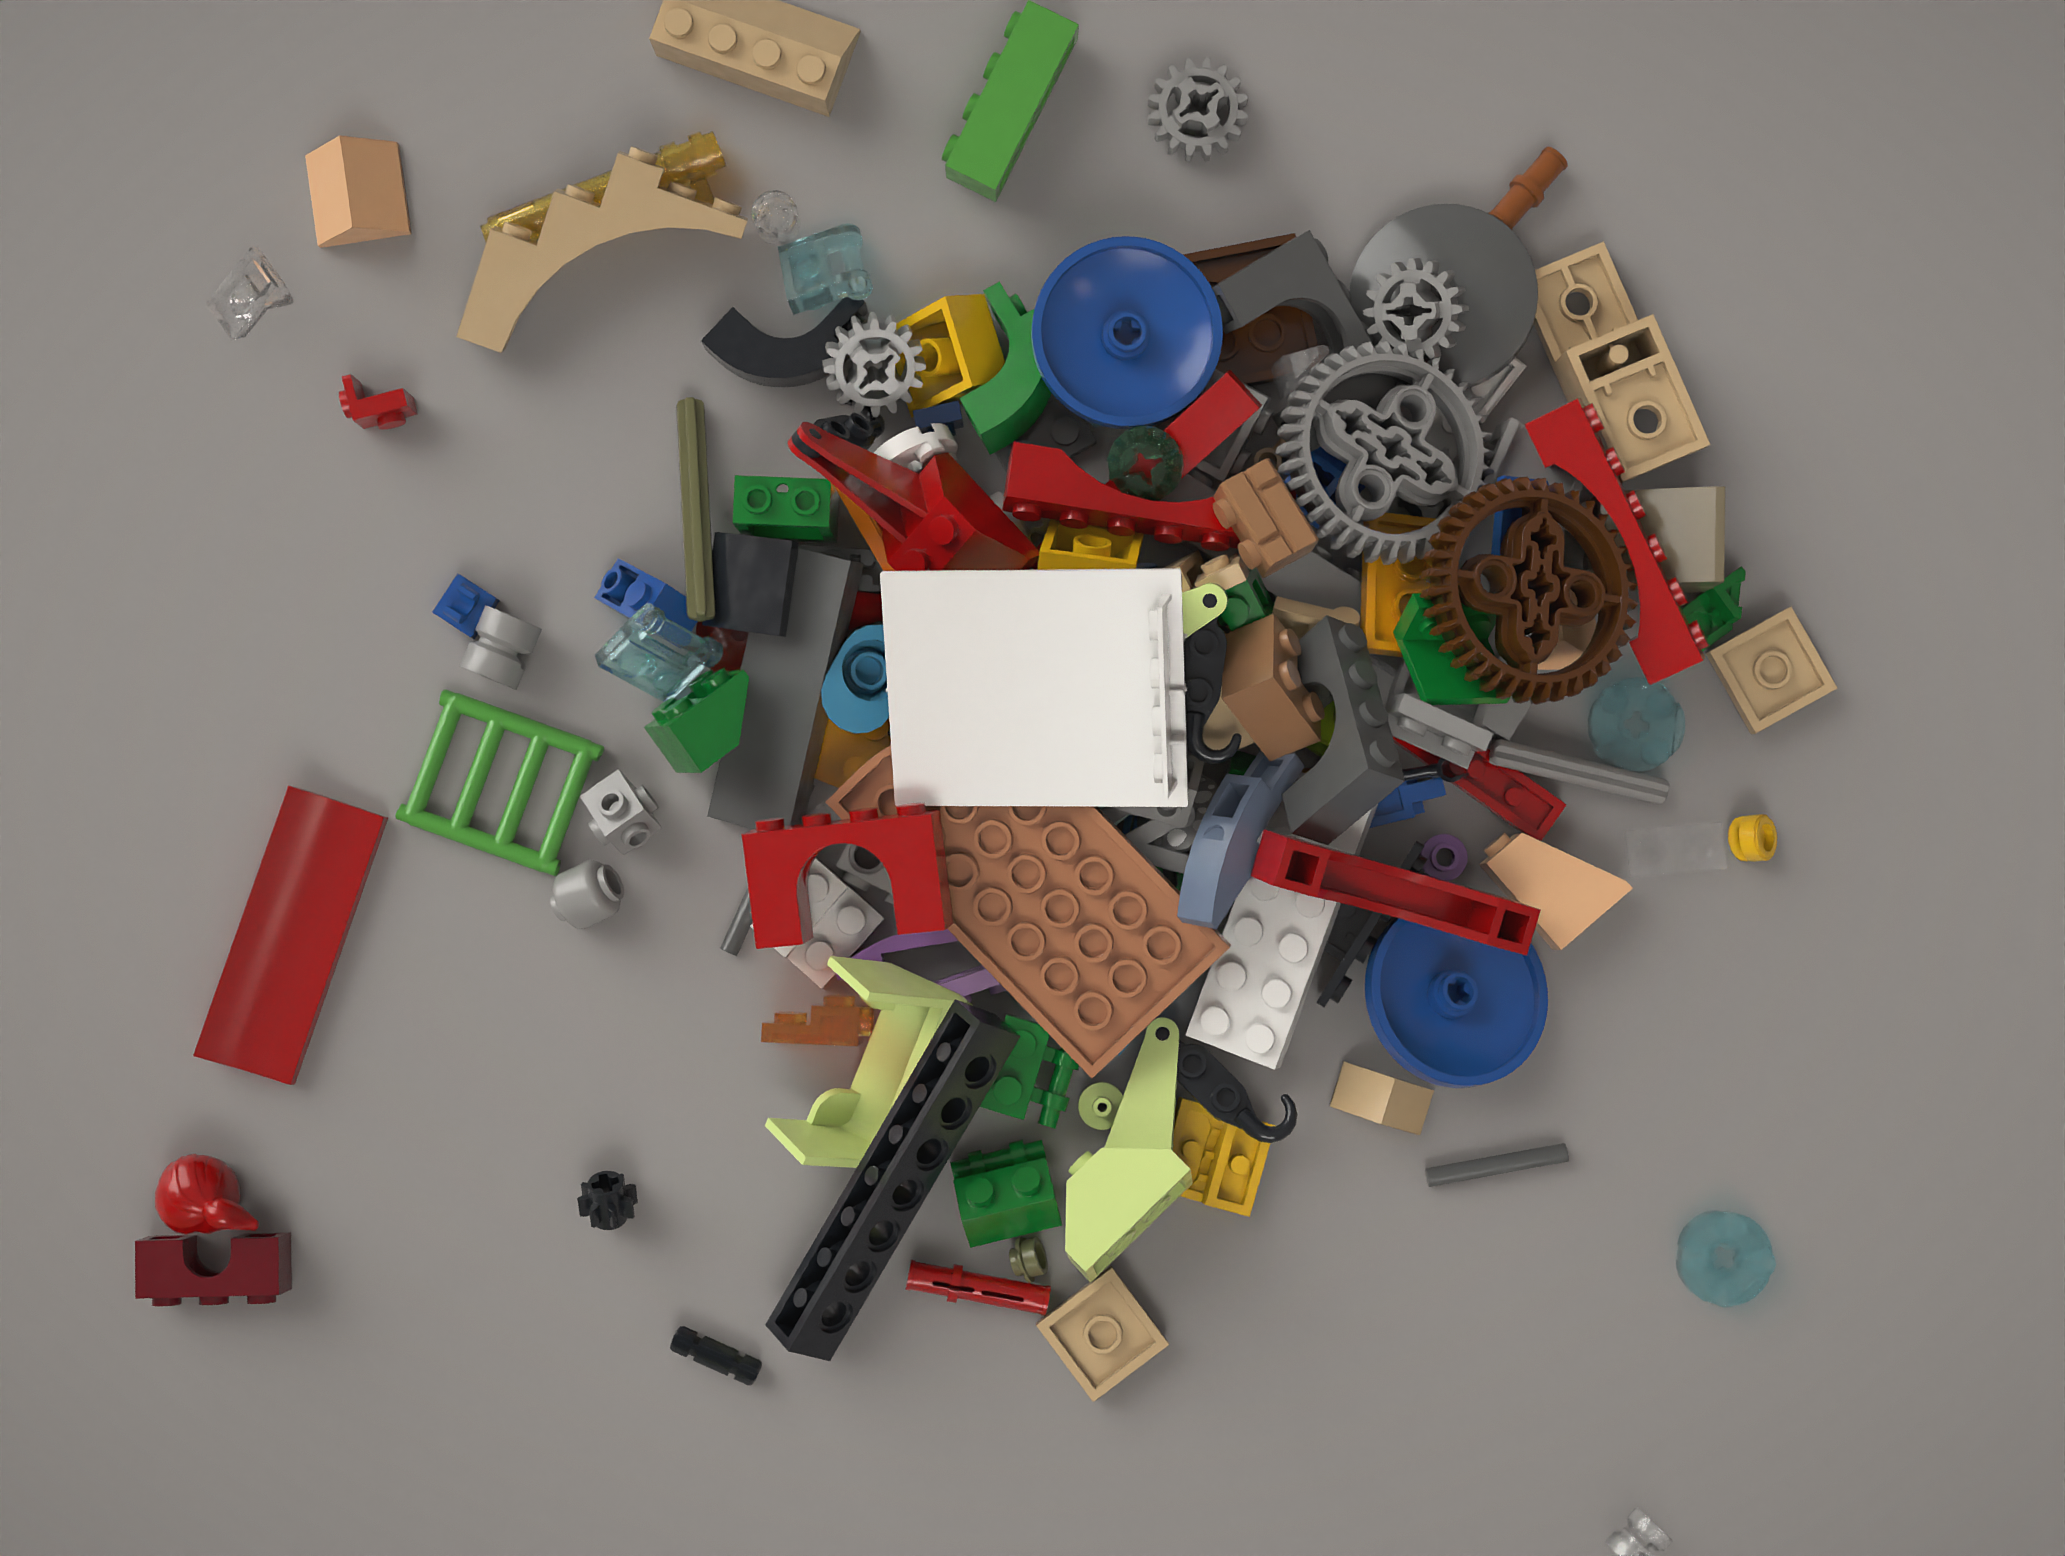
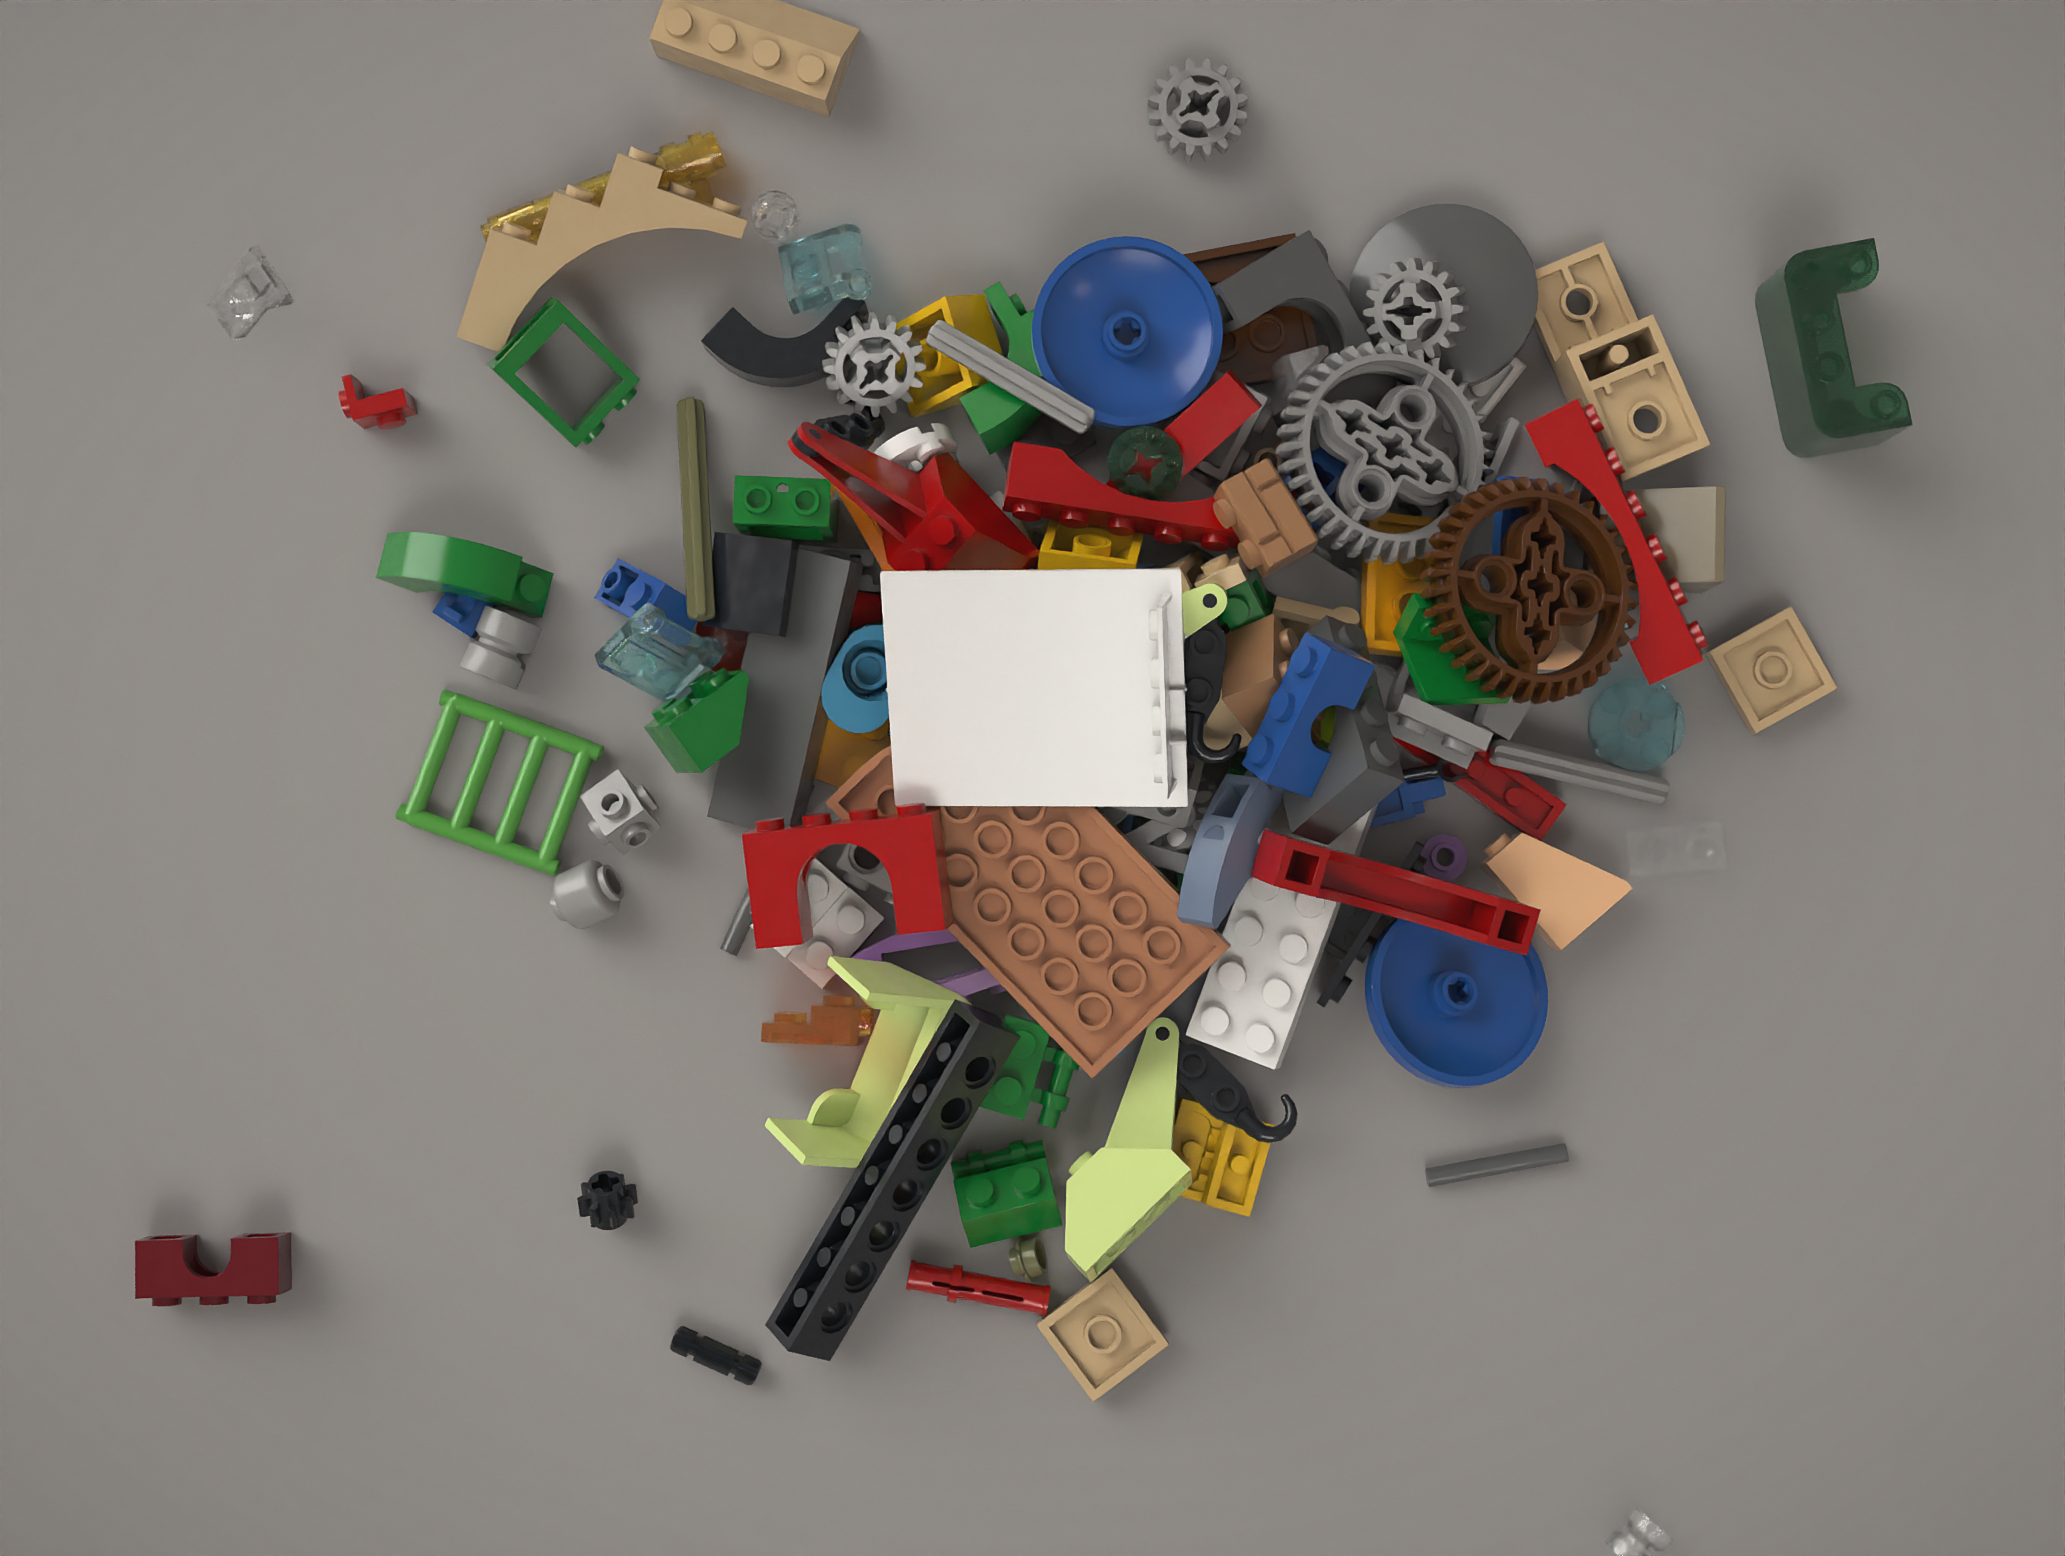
(201, 1197): red hair -> none
(290, 935): red arch -> none
(357, 191): light nougat slope -> none
(465, 568): none -> green arch
(531, 338): none -> green window
(946, 414): dark blue plate -> none
(1010, 377): none -> light grey axle
(1011, 100): bright green brick -> none
(1088, 1104): yellowish green tile -> none
(1317, 678): none -> blue arch
(1381, 1098): tan slope -> none
(1529, 188): dark orange pin -> none
(1717, 607): green slope -> none
(1751, 1260): clear light blue plate -> none
(1752, 838): yellow tile -> none
(1810, 358): none -> clear green windscreen

